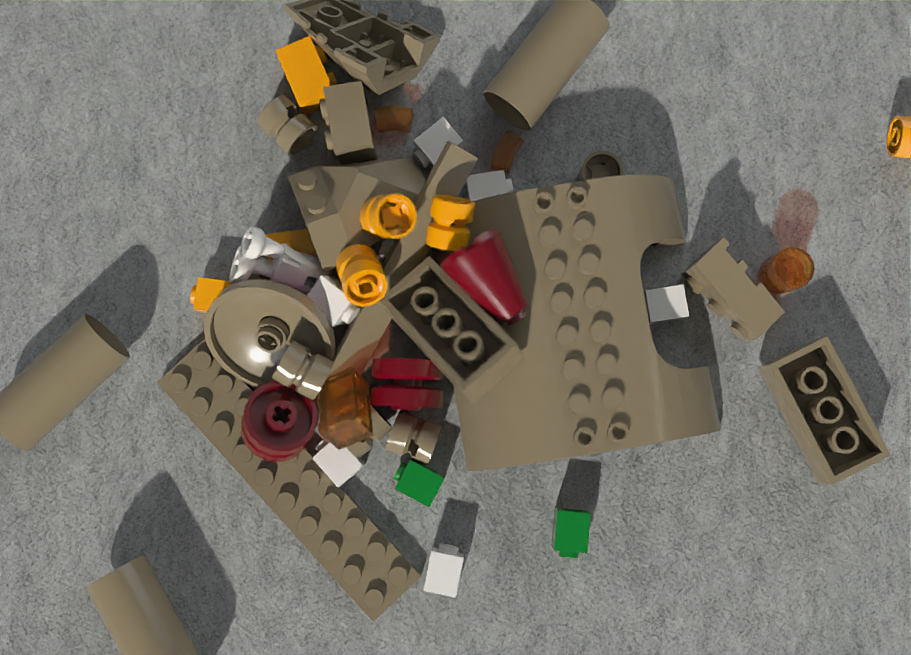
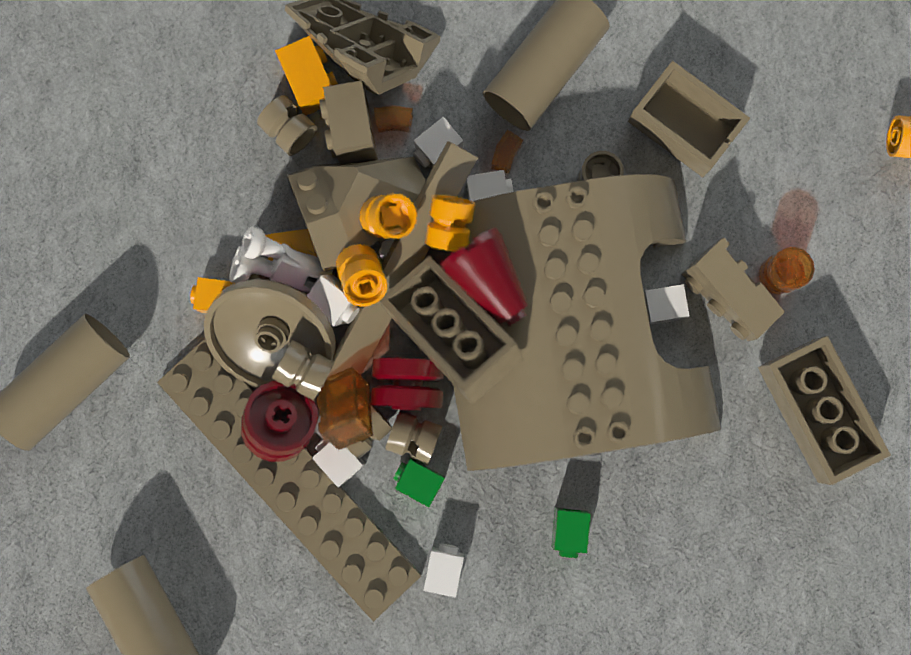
(688, 119): none -> dark tan piece

